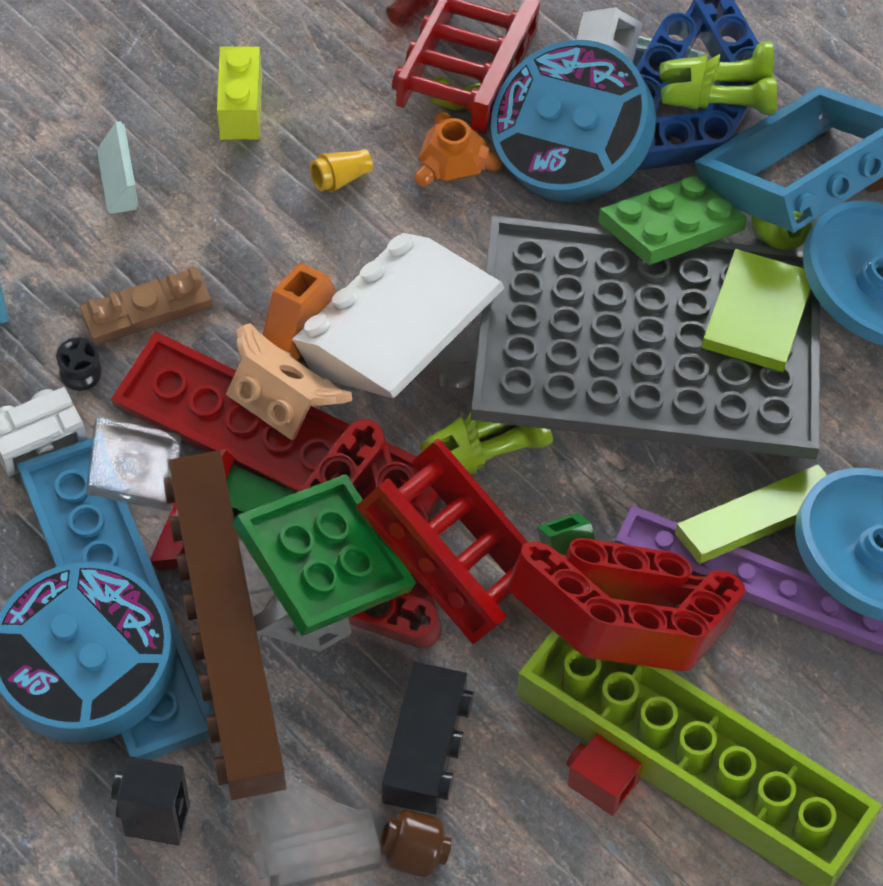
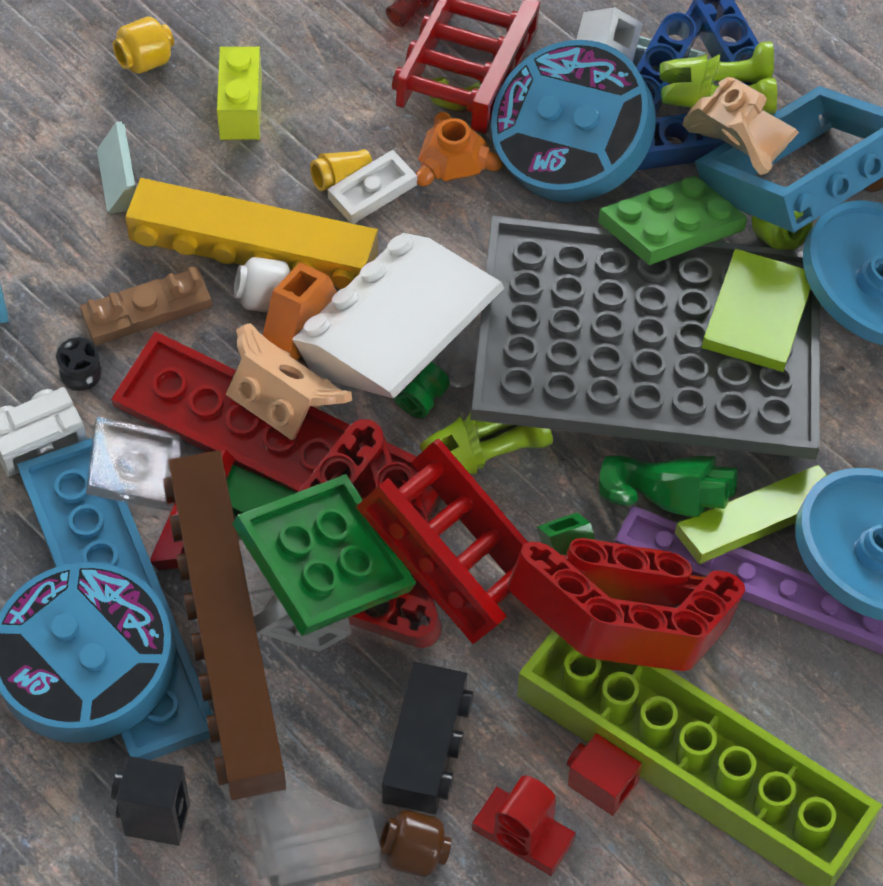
(143, 45): none -> yellow head
(241, 229): none -> yellow brick
(257, 281): none -> white head
(372, 187): none -> white plate
(419, 394): none -> green wheel
(526, 824): none -> red tile
(675, 485): none -> green hips
(738, 119): none -> light nougat piece

